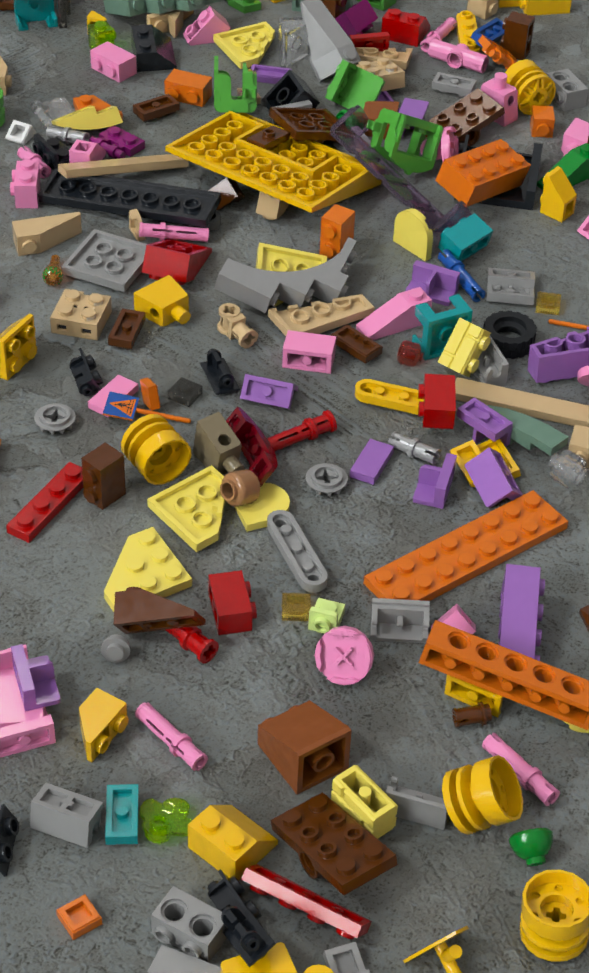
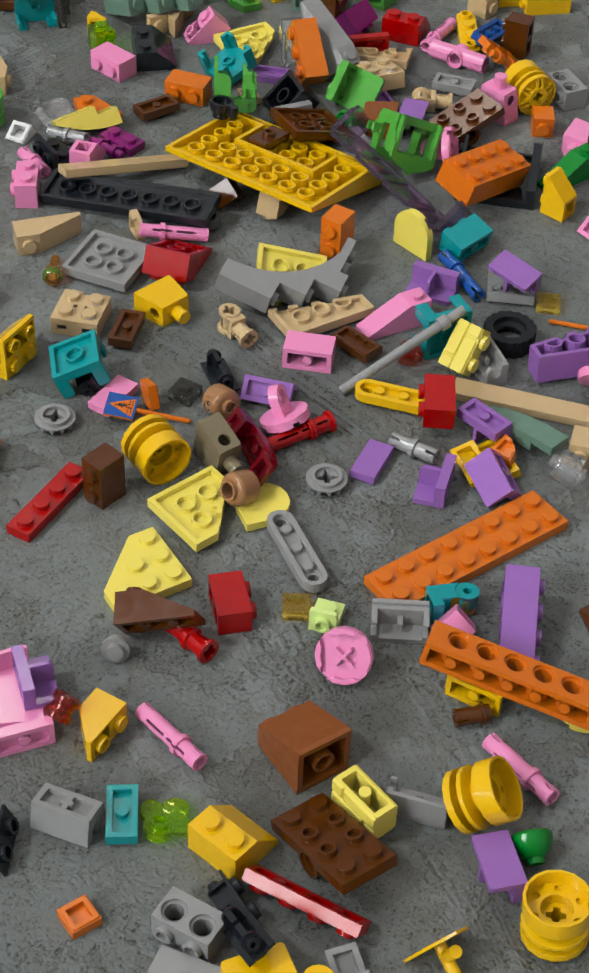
(62, 706): none -> clear red wheel
(76, 358): none -> teal panel
(220, 399): none -> medium nougat head
(223, 107): none -> black piece
(229, 59): none -> teal panel
(282, 412): none -> bright pink tile
(308, 50): none -> orange brick
(436, 101): none -> tan connector
(442, 323): none -> light grey bar
(445, 596): none -> teal leg
(499, 864): none -> medium lavender panel
(507, 449): none -> orange tile
(516, 273): none -> medium lavender panel

